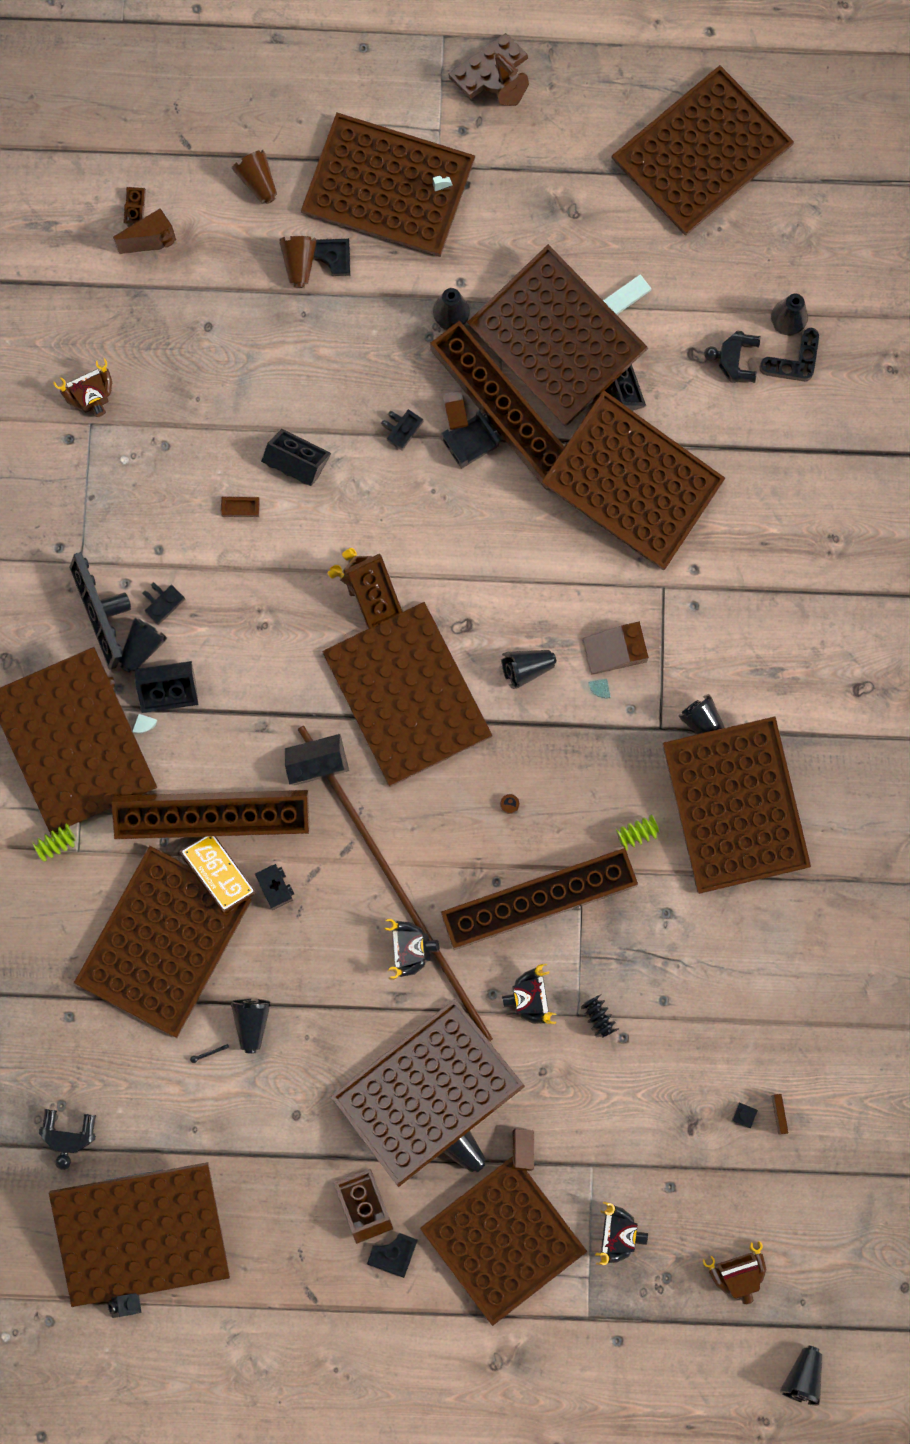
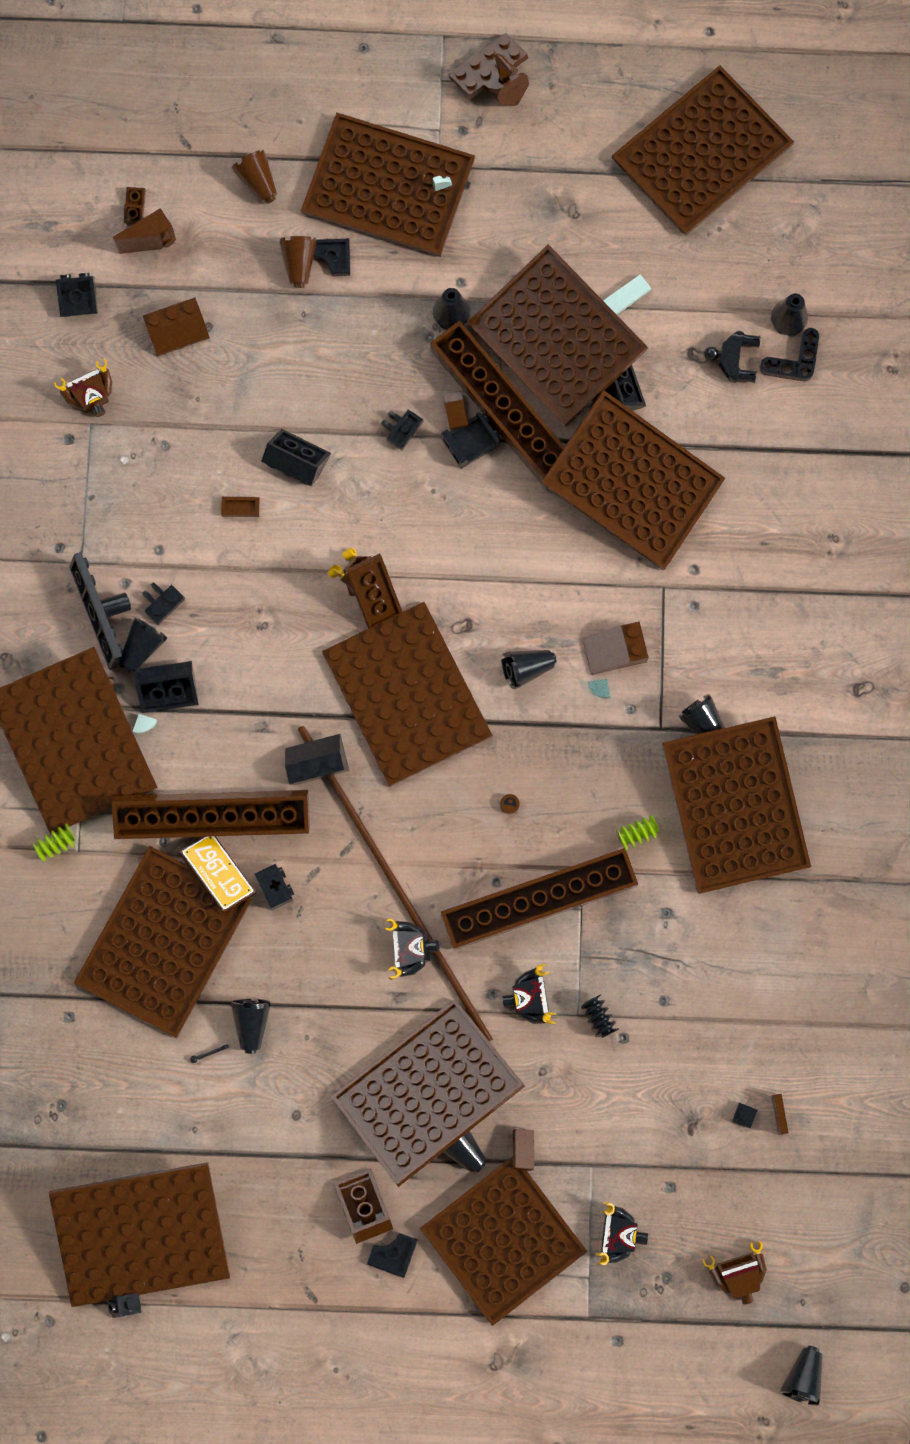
(66, 1141): black connector -> none
(76, 295): none -> black plate
(176, 326): none -> reddish brown slope

